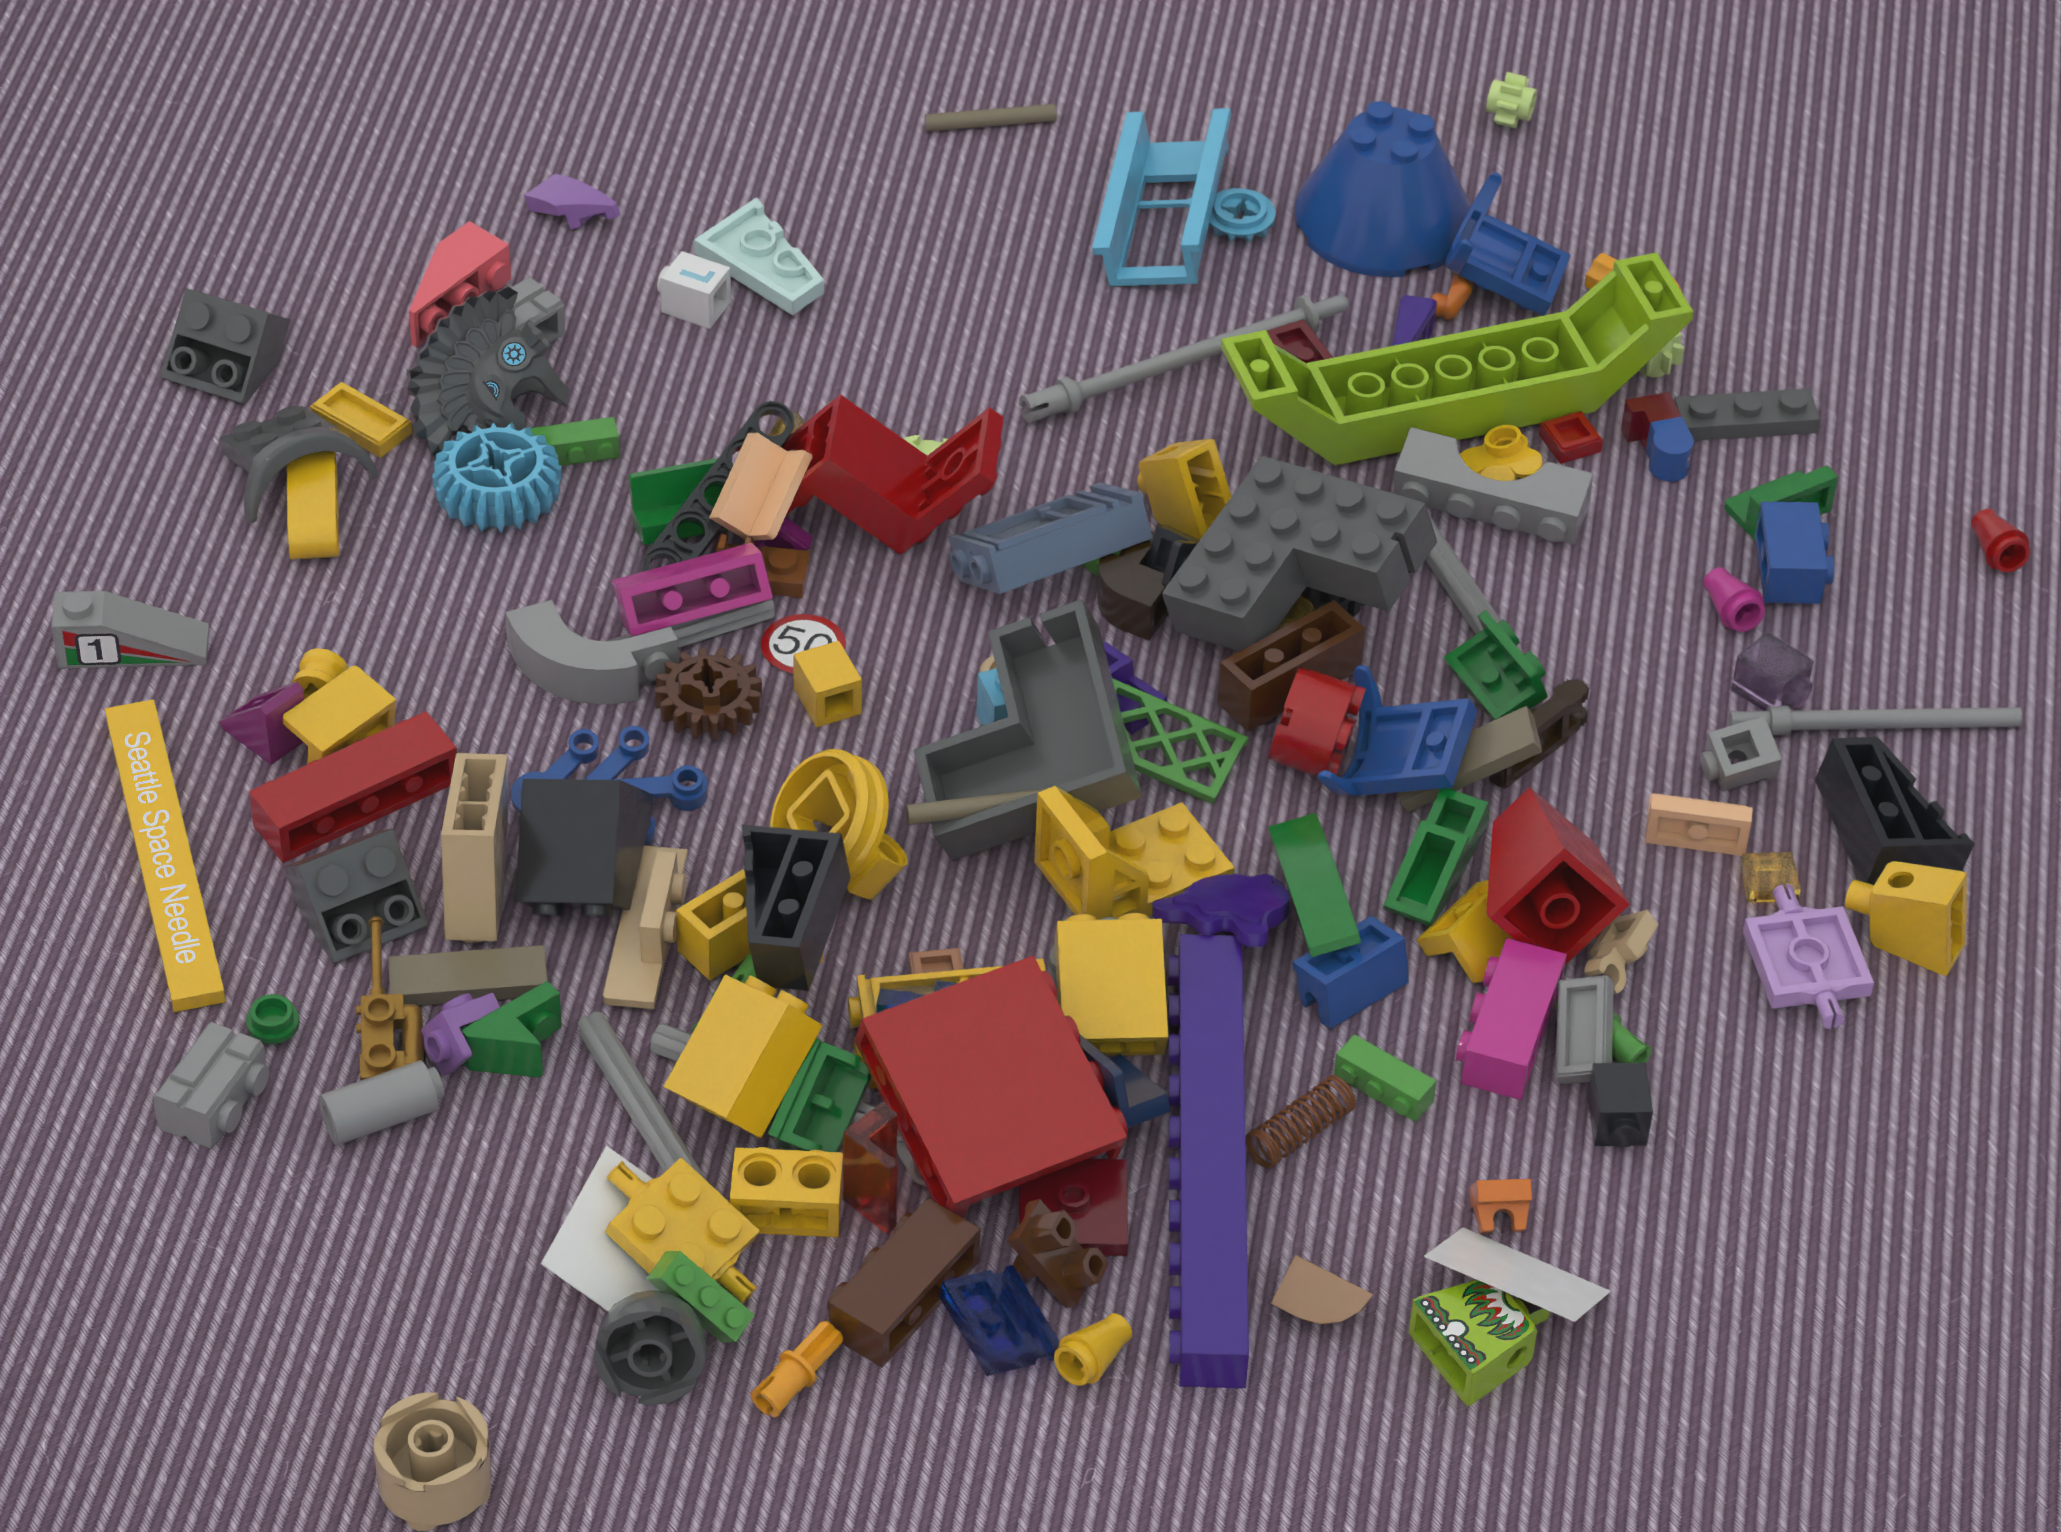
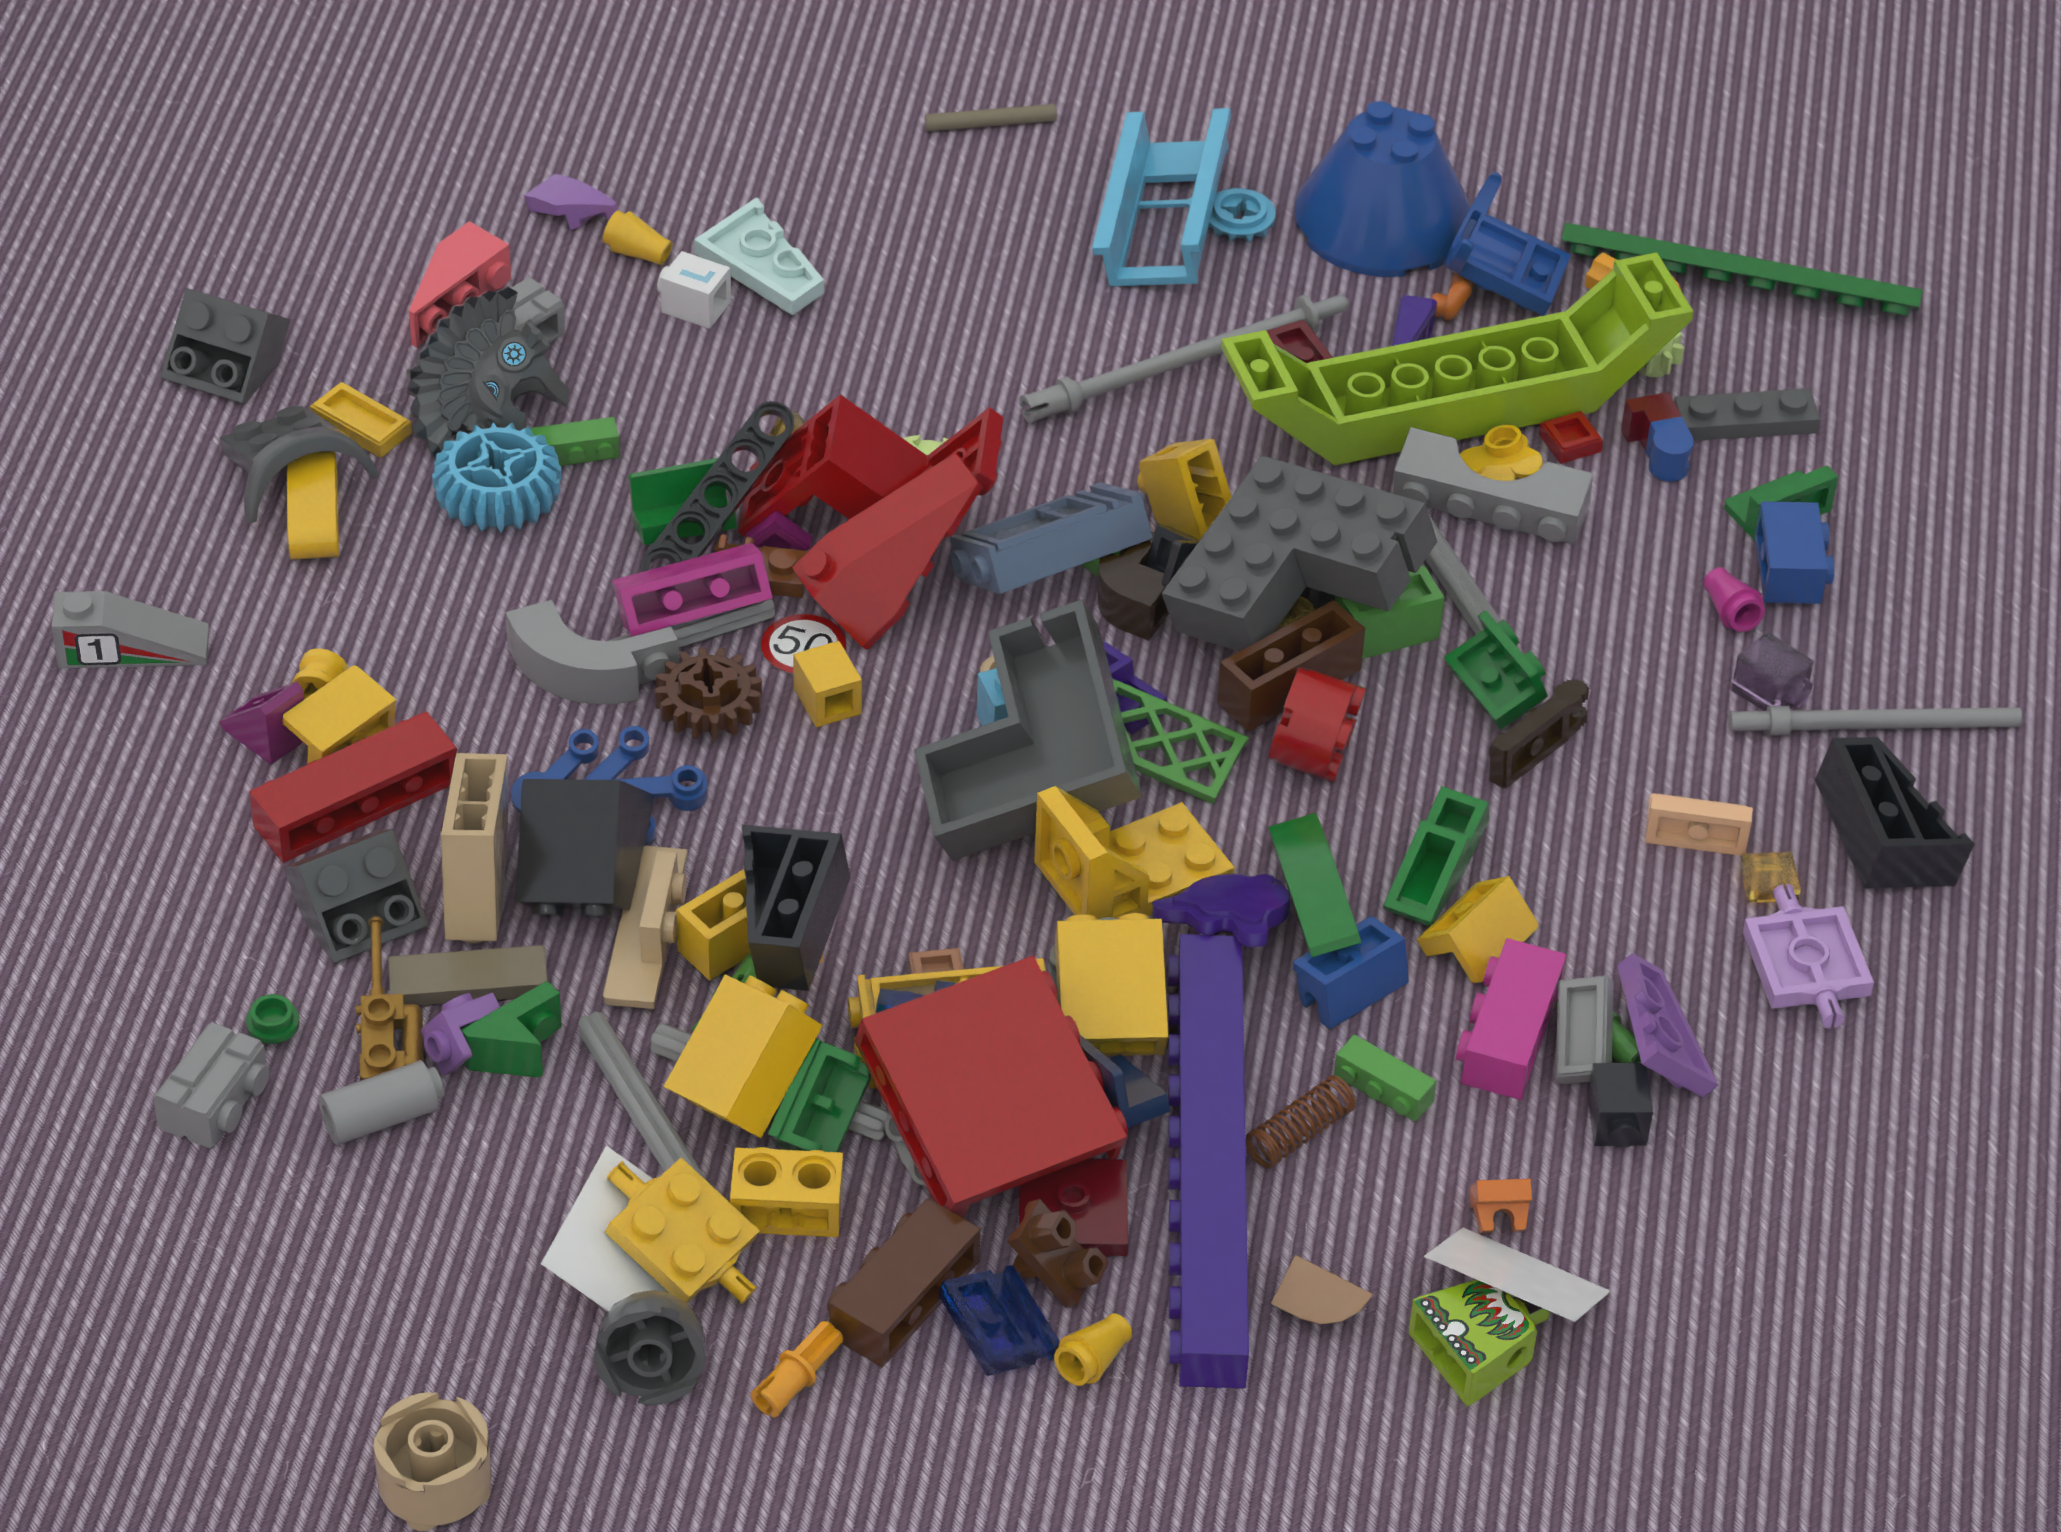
(164, 856): yellow tile -> none
(635, 238): none -> yellow cone
(716, 1307): bright green piece -> none
(760, 488): light nougat panel -> none
(855, 802): yellow piece -> none
(872, 1167): clear red panel -> none
(877, 556): none -> red wedge
(958, 808): dark tan bar -> none
(1403, 744): blue piece -> none
(1411, 621): none -> bright green panel
(1487, 752): dark tan tile -> none
(1511, 100): yellowish green gear -> none
(1549, 879): red slope -> none
(1621, 944): tan plate -> none
(1661, 1028): none -> medium lavender wing
(1747, 741): light grey brick -> none
(1760, 273): none -> green plate
(1915, 913): yellow torso -> none
(2002, 543): red cone -> none

